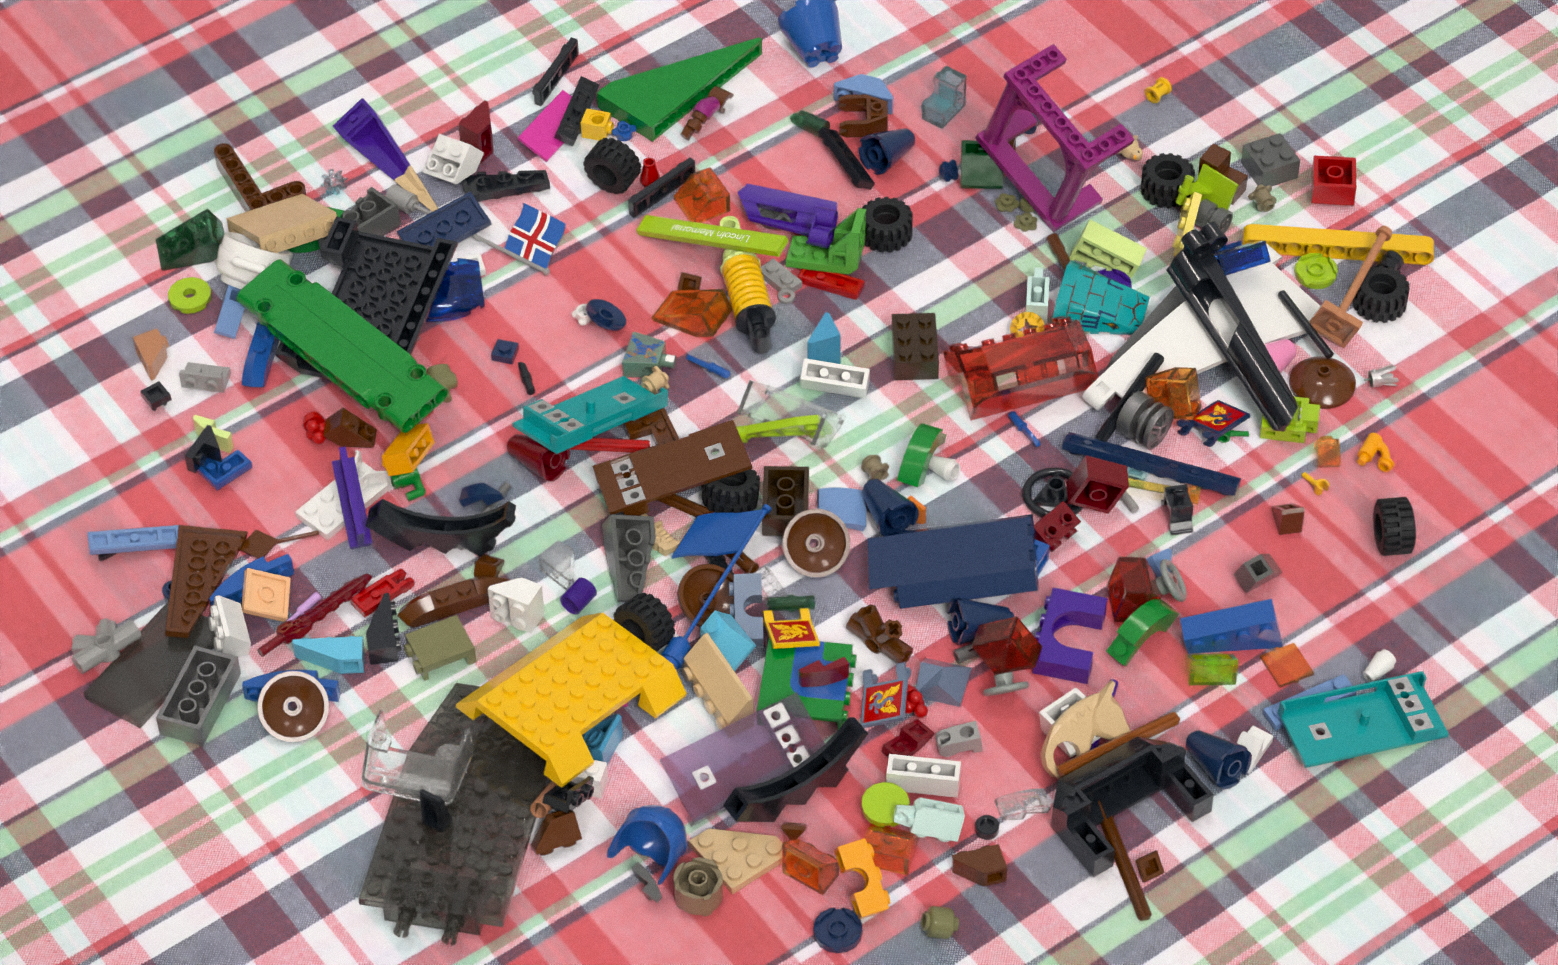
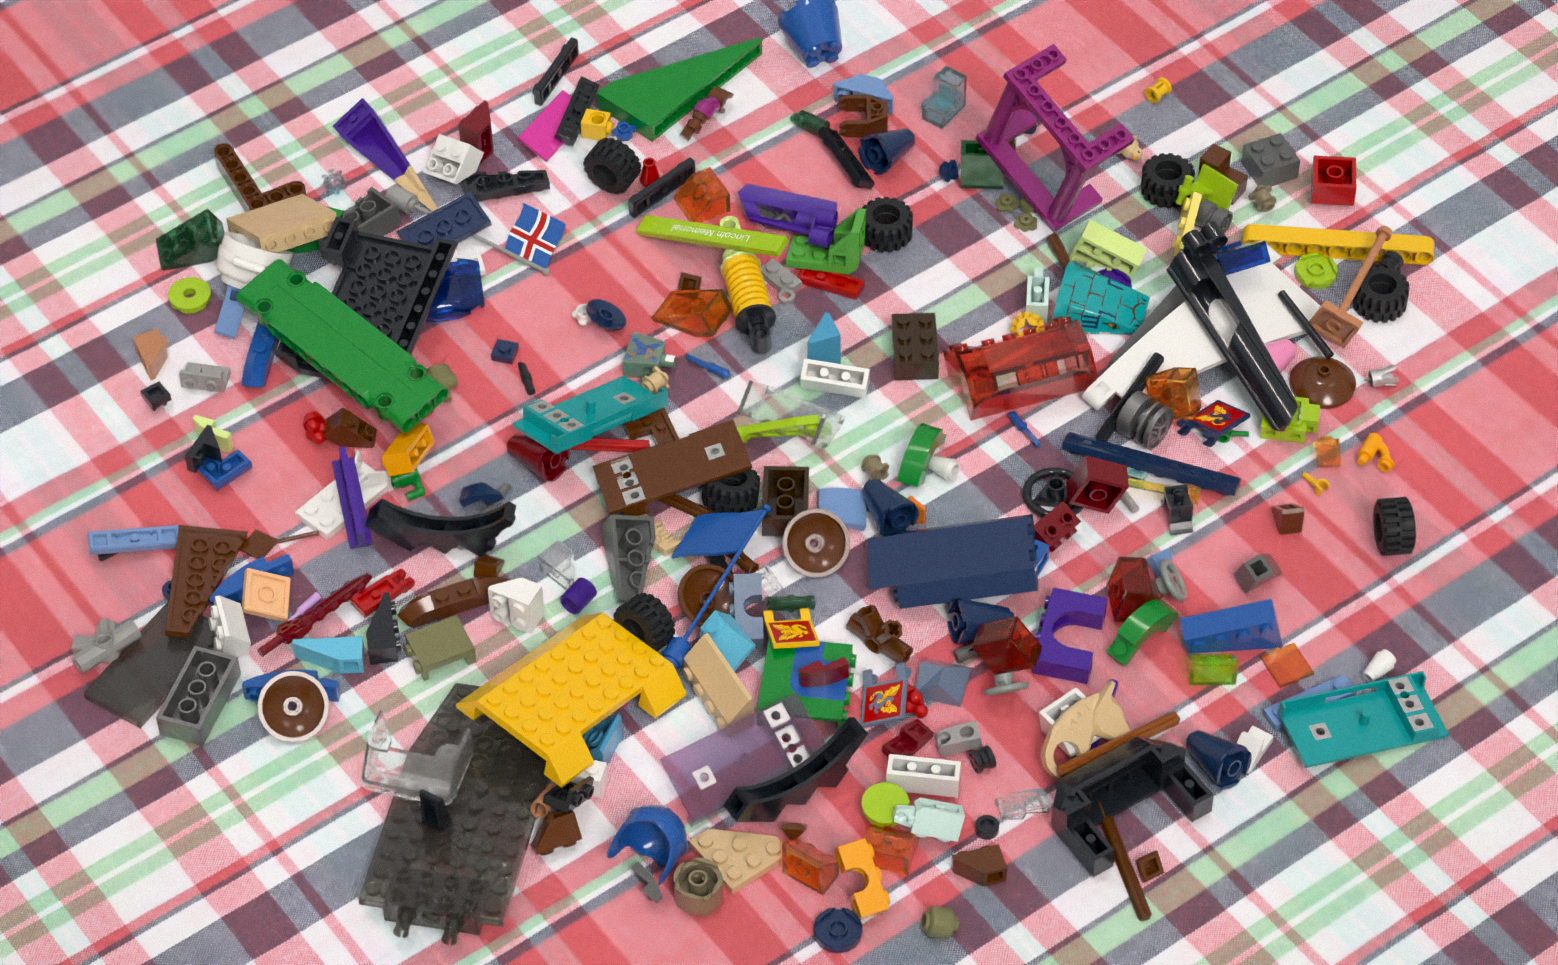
(982, 759): none -> black wheel

